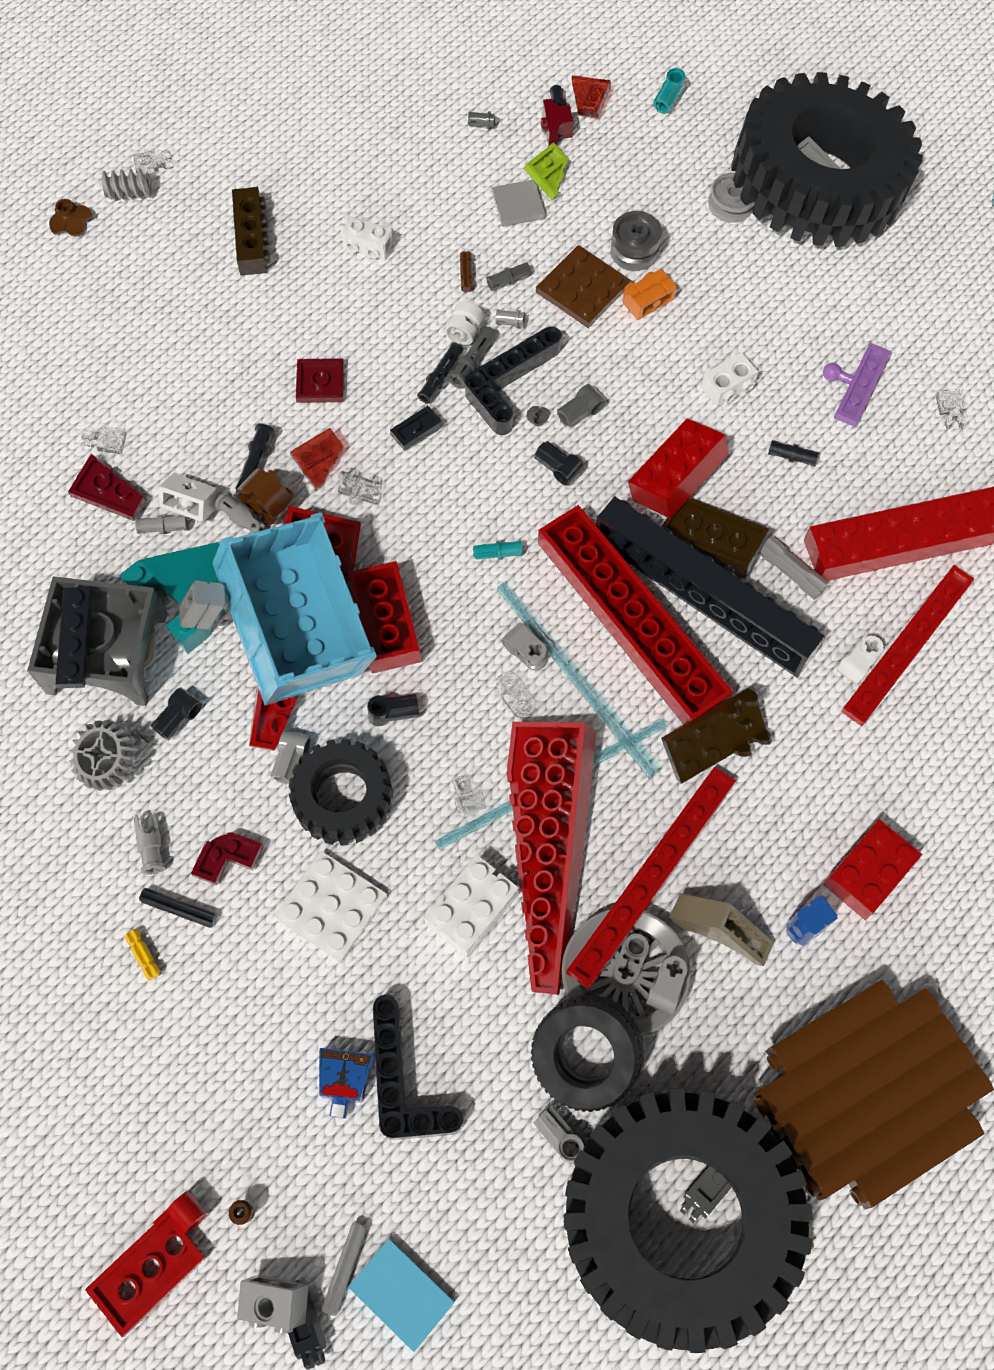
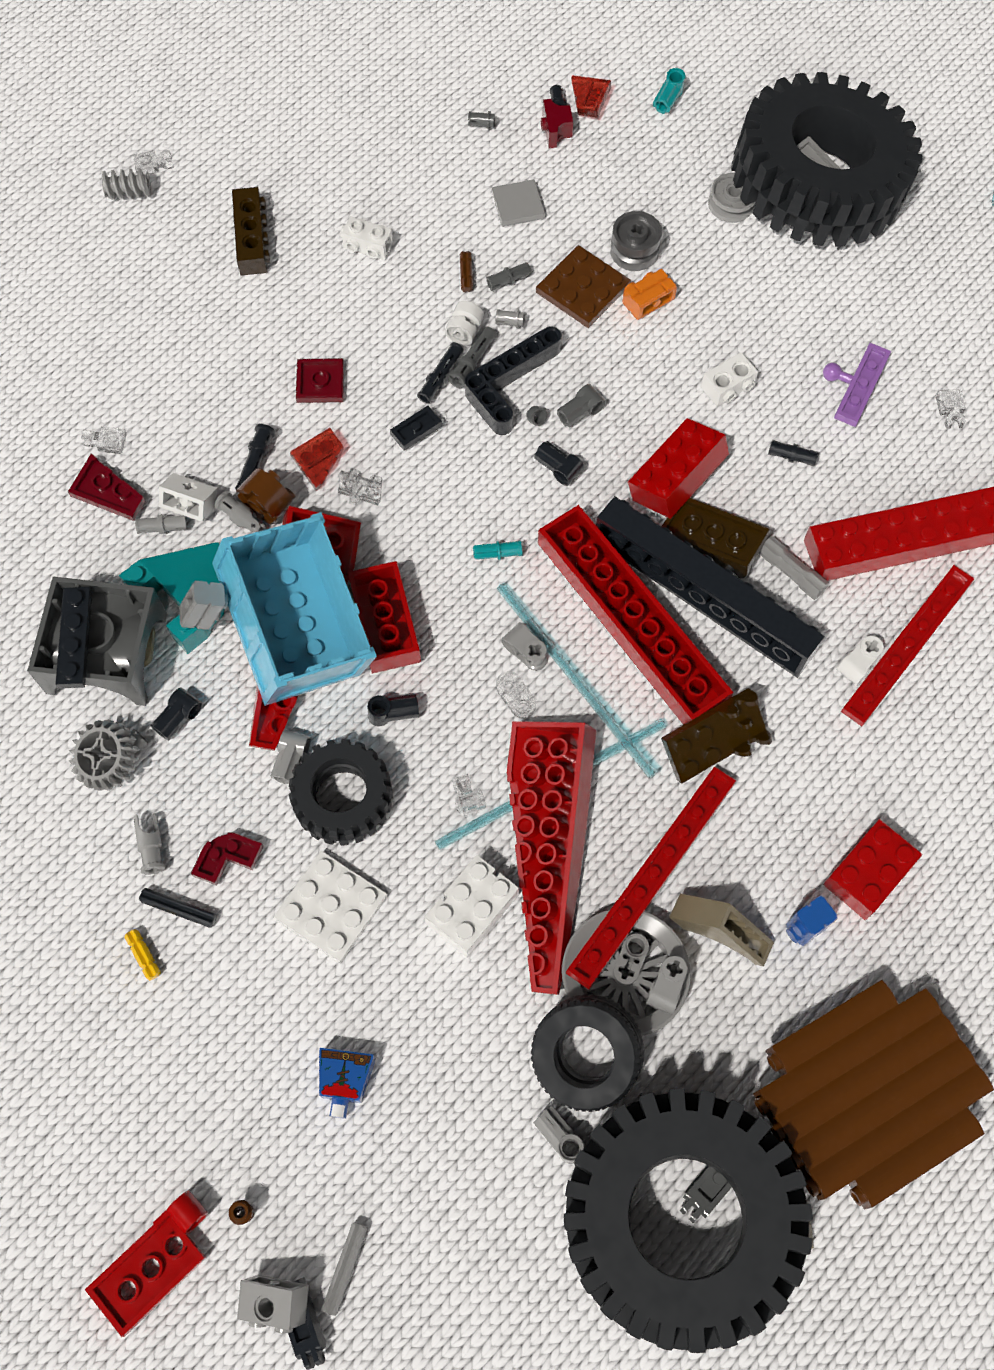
(69, 218): reddish brown plate -> none
(396, 1081): black beam -> none
(401, 1295): medium azure tile -> none
(548, 169): lime wing -> none

